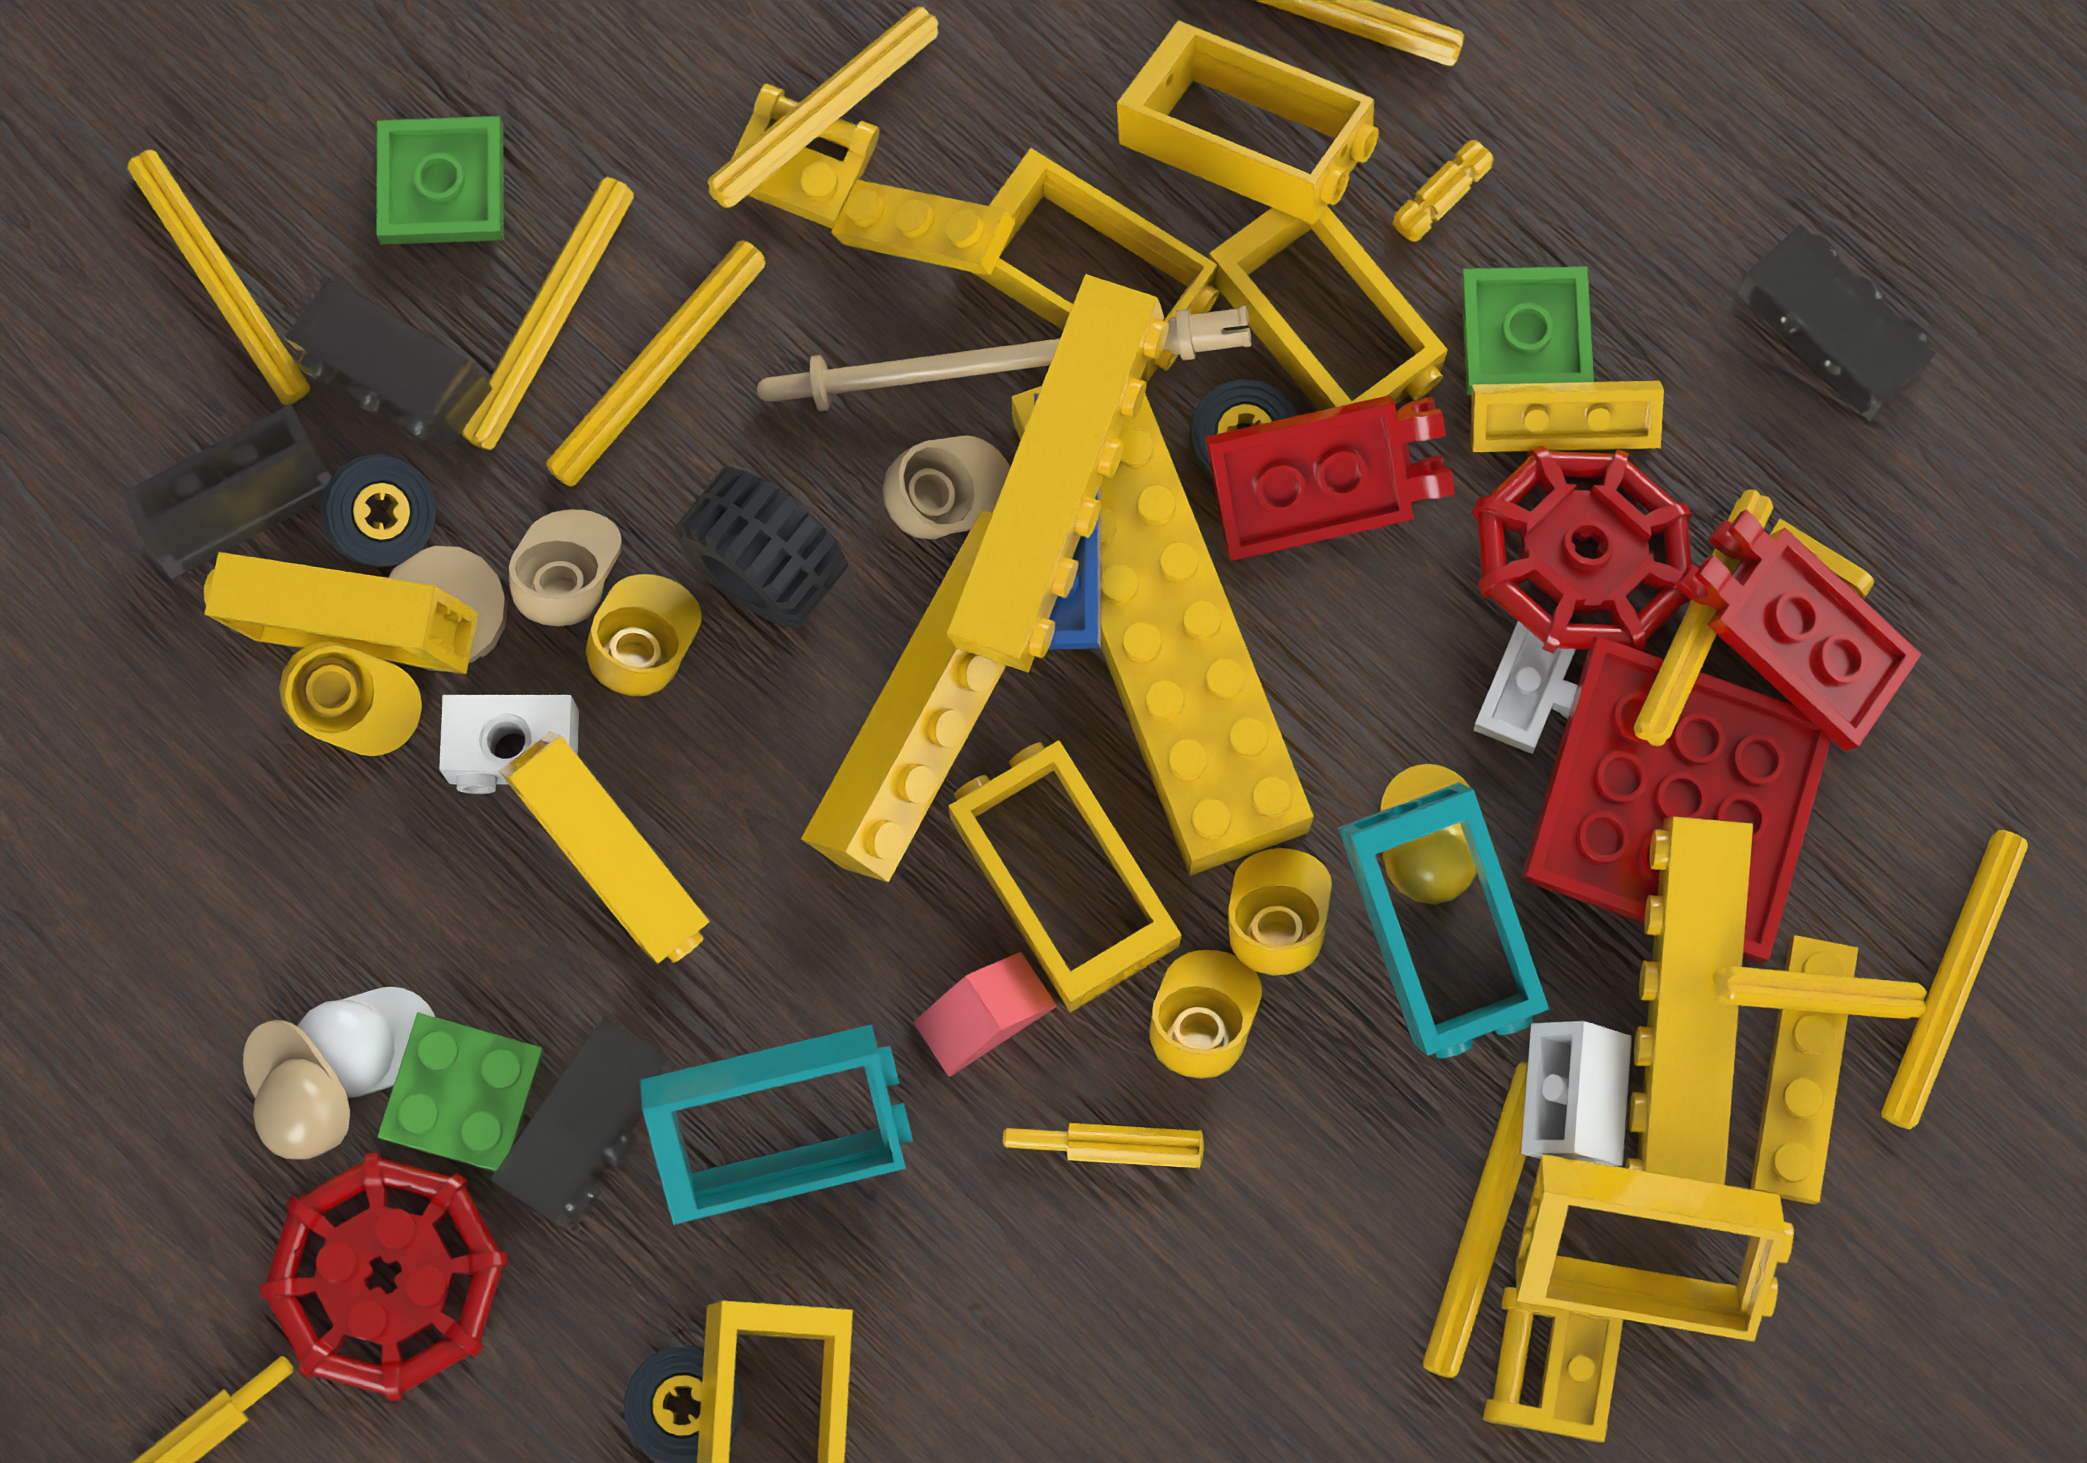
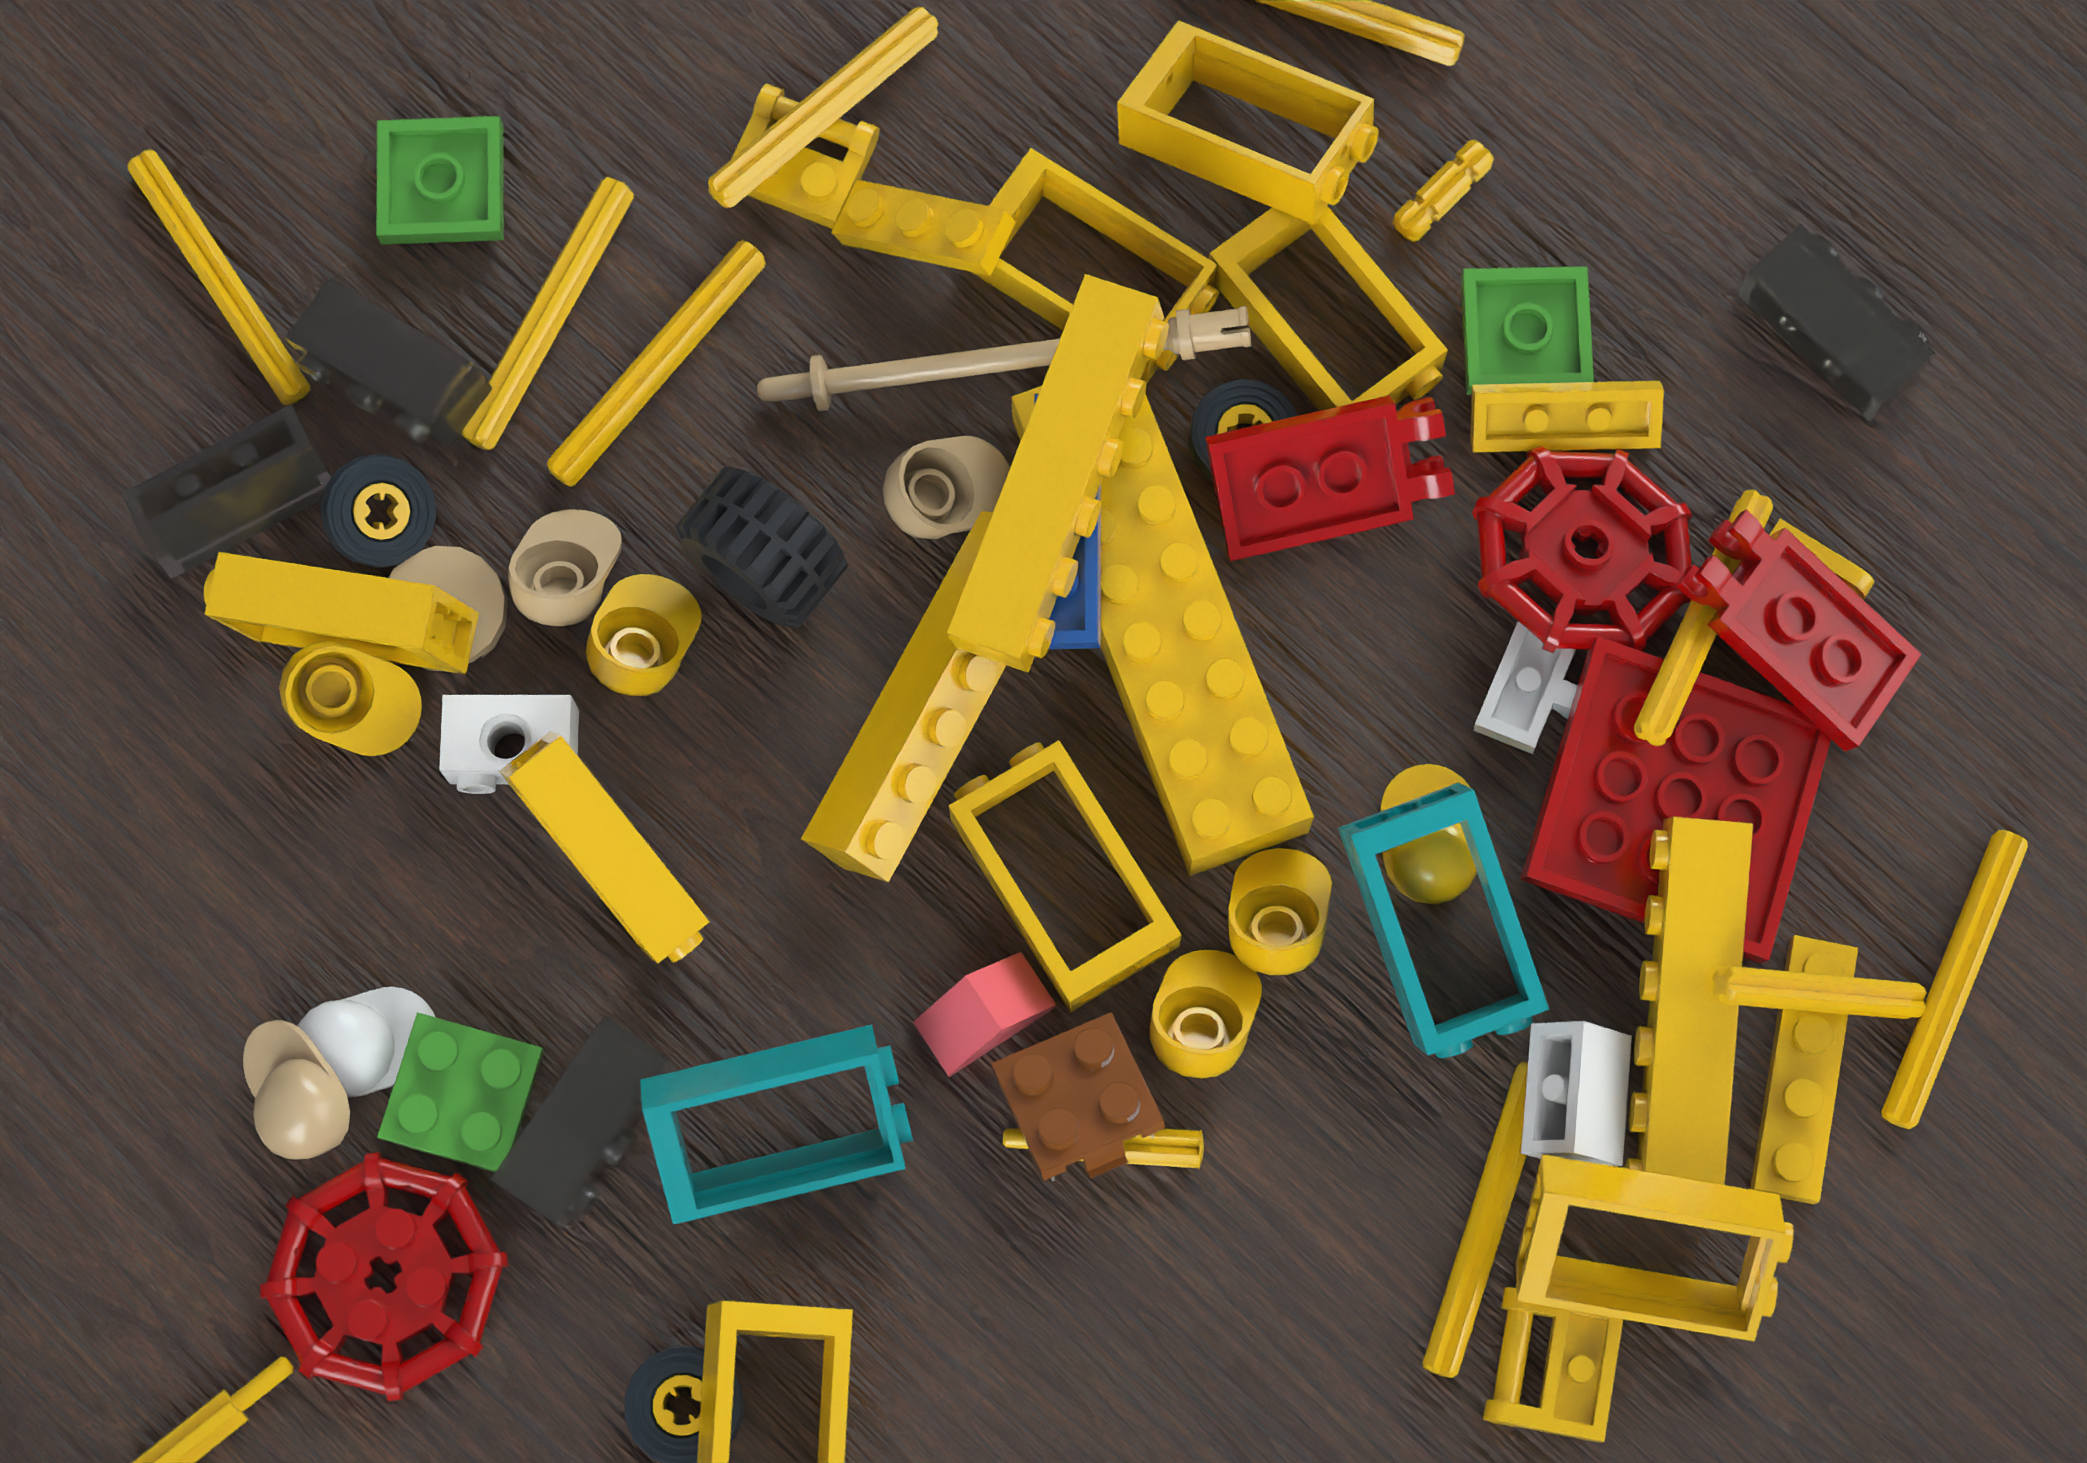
(1078, 1098): none -> dark orange piece

